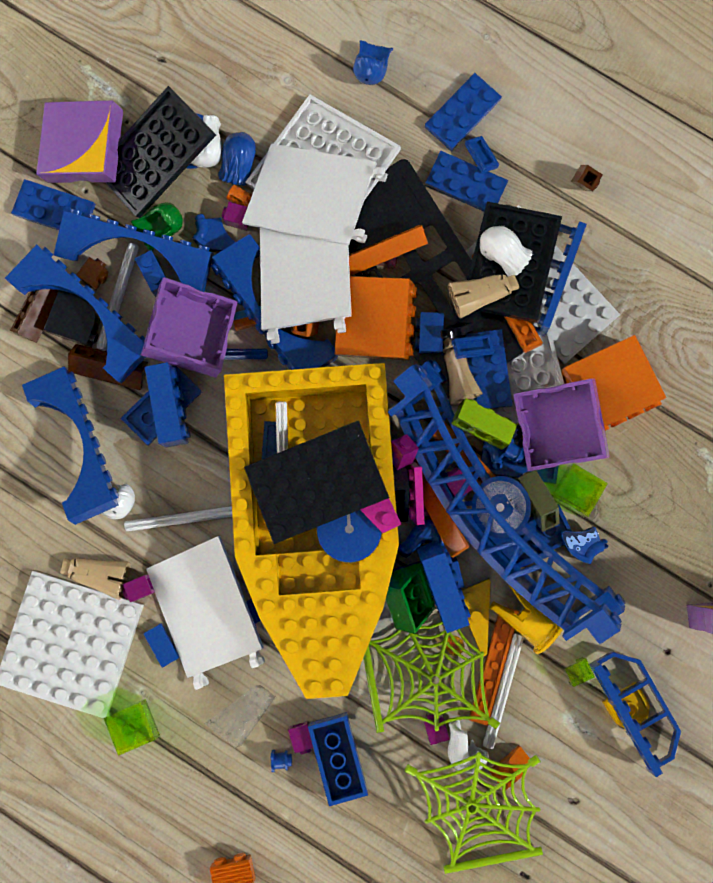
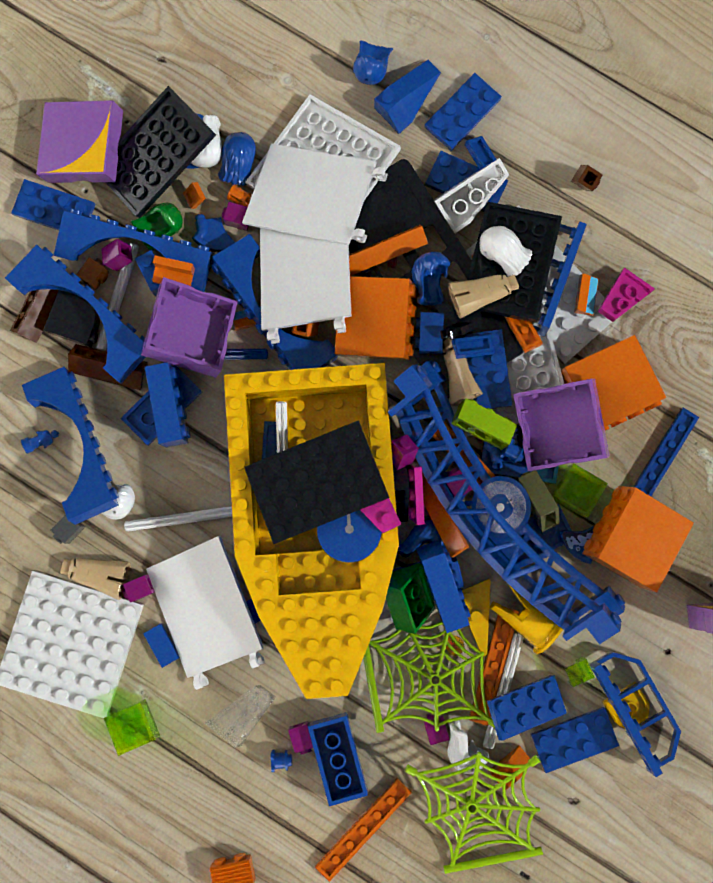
(43, 438): none -> blue piece
(66, 531): none -> dark grey brick
(117, 255): none -> magenta brick
(173, 270): none -> orange panel
(194, 195): none -> orange plate
(363, 829): none -> orange tile
(405, 97): none -> blue wedge
(427, 275): none -> blue piece
(468, 197): none -> white wedge
(526, 707): none -> blue plate
(574, 740): none -> blue plate
(586, 294): none -> orange slope
(624, 294): none -> dark pink wing
(637, 538): none -> orange brick
(666, 451): none -> blue tile

